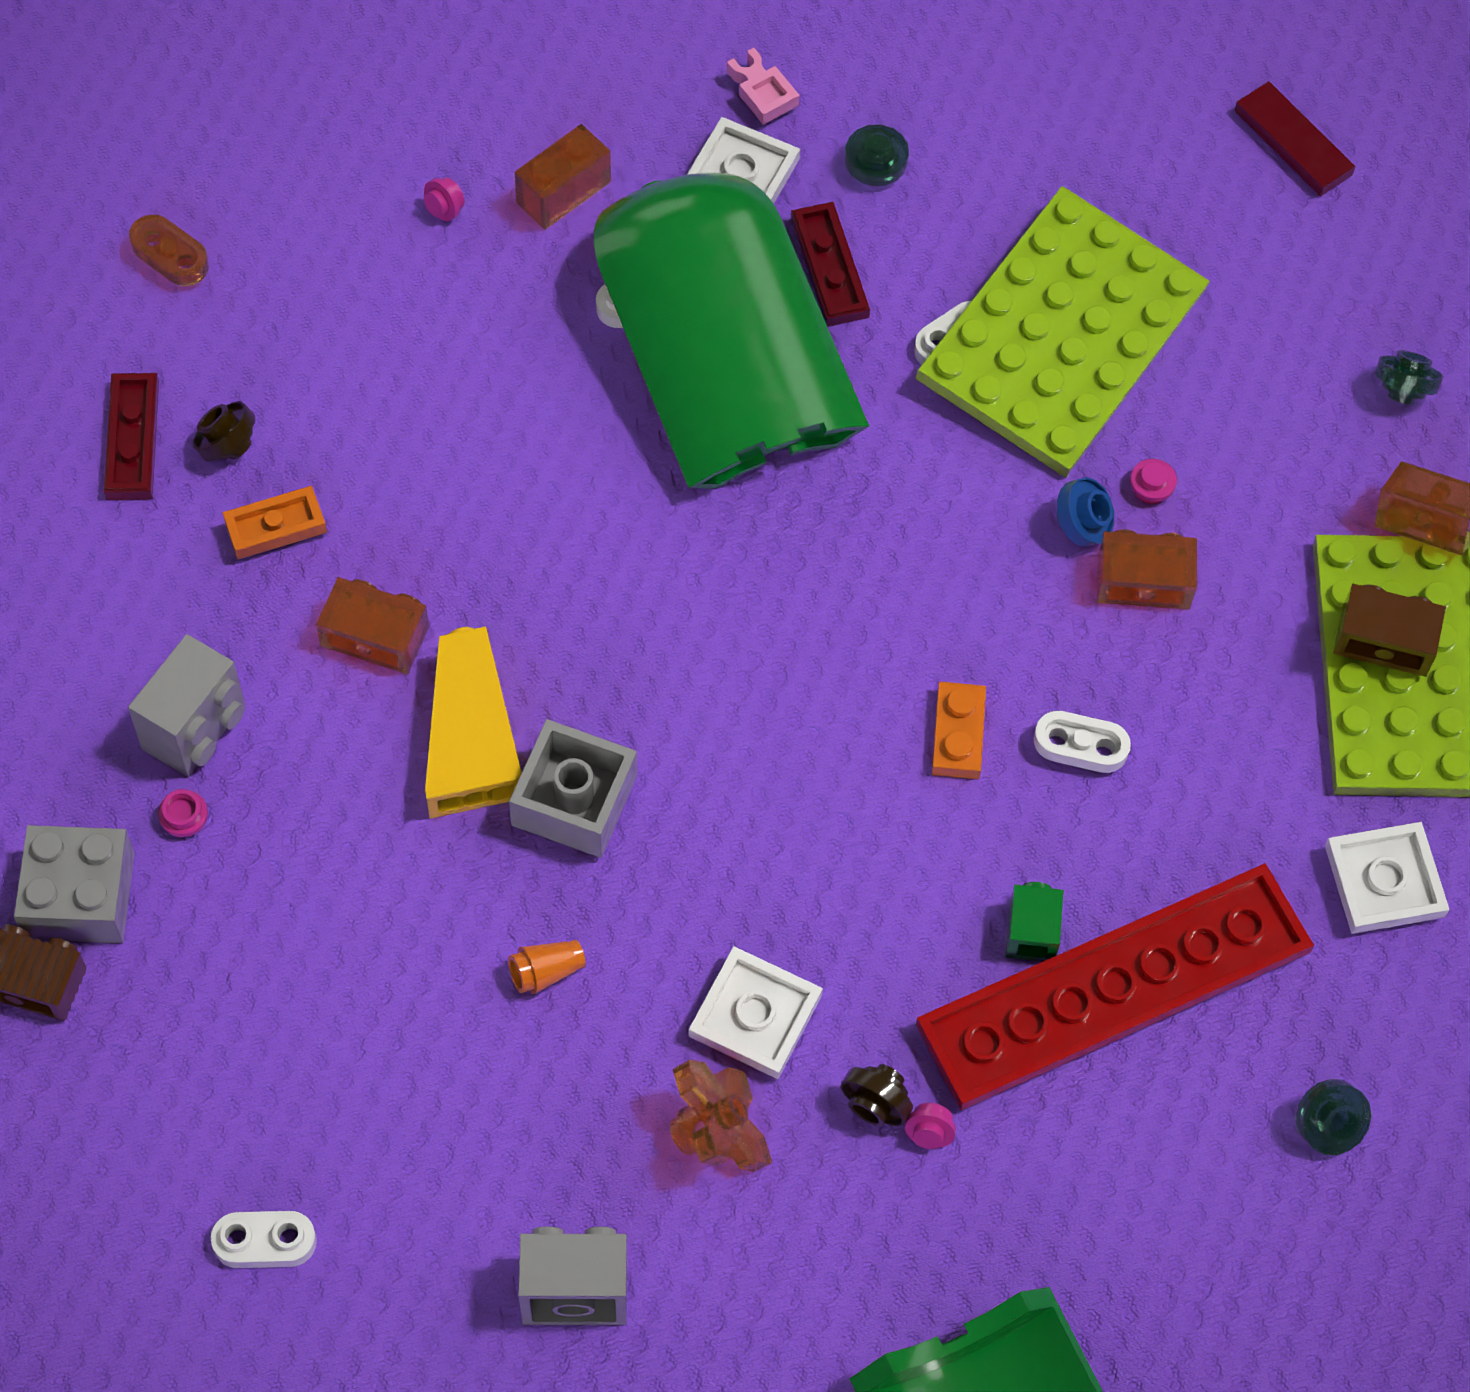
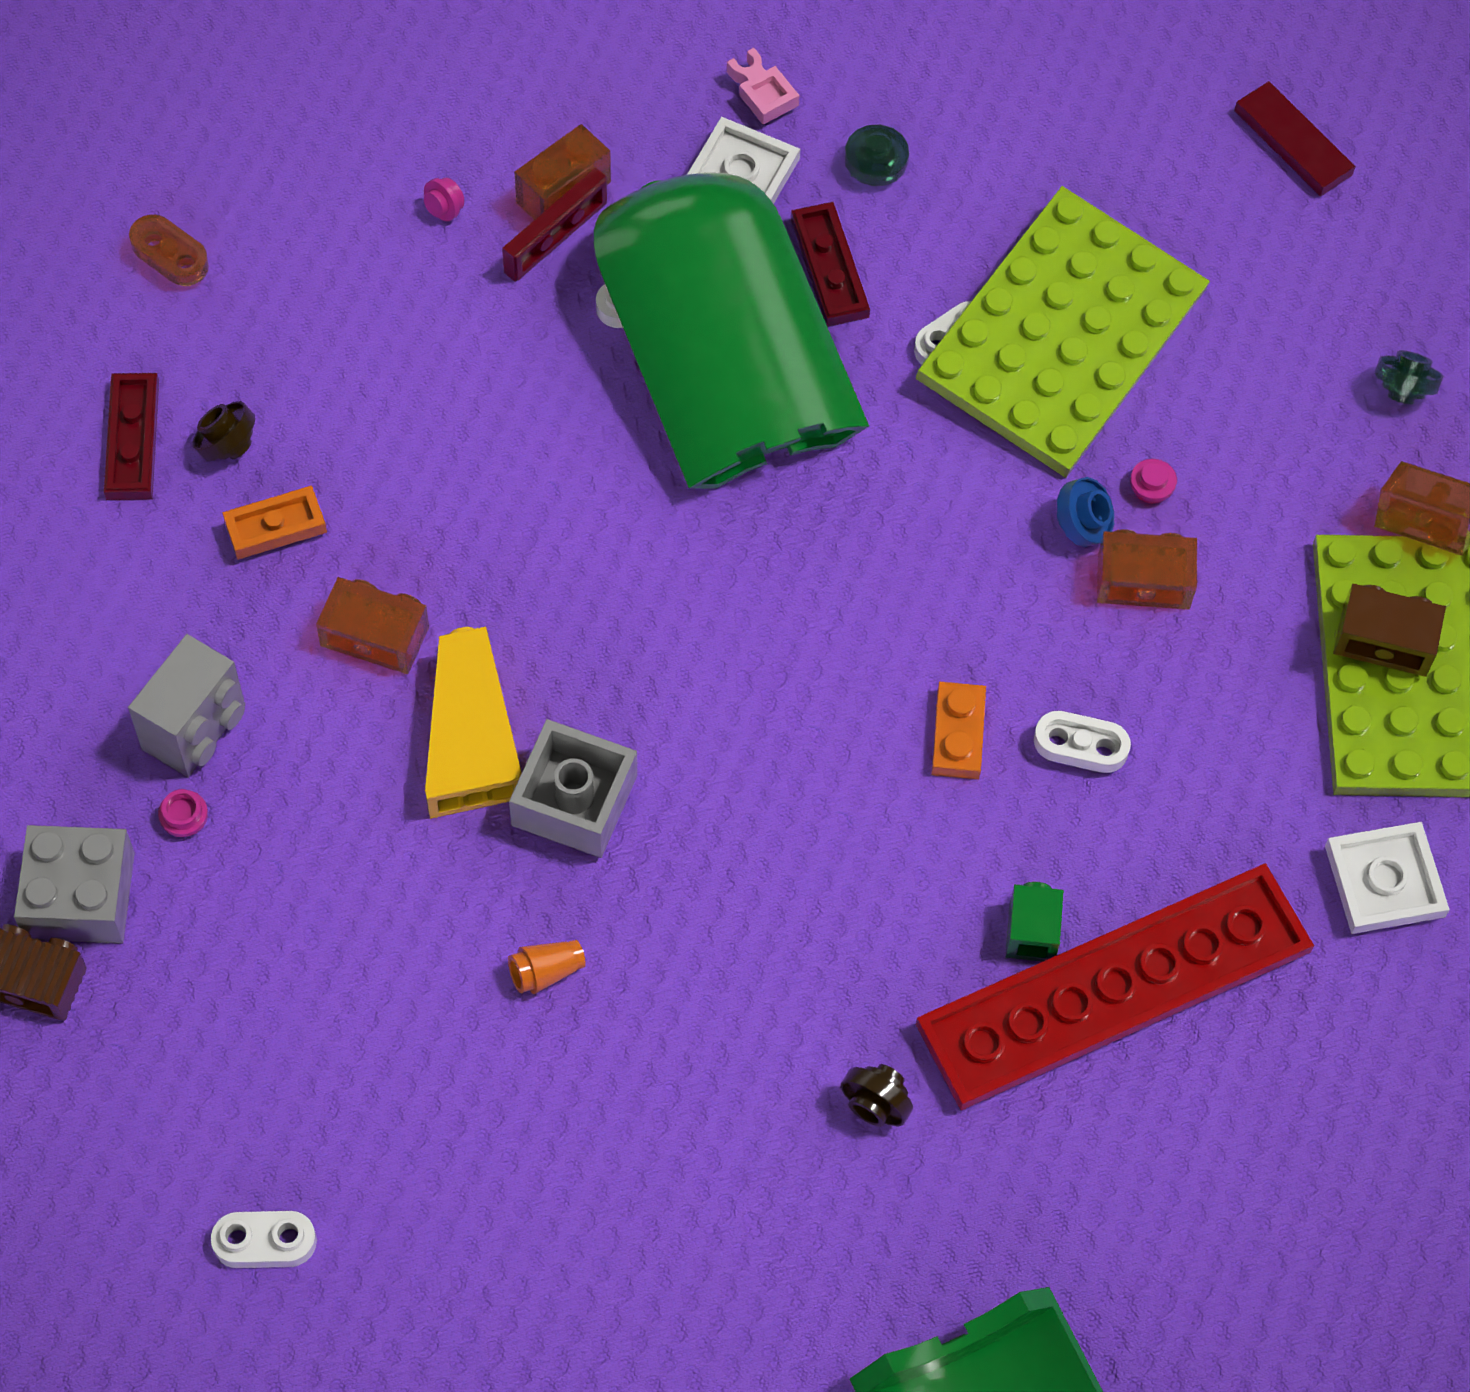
(555, 225): none -> dark red tile
(573, 1277): light grey brick -> none
(717, 1117): clear orange plant -> none
(755, 1012): white plate -> none
(930, 1126): dark pink plate -> none
(1333, 1117): plate -> none

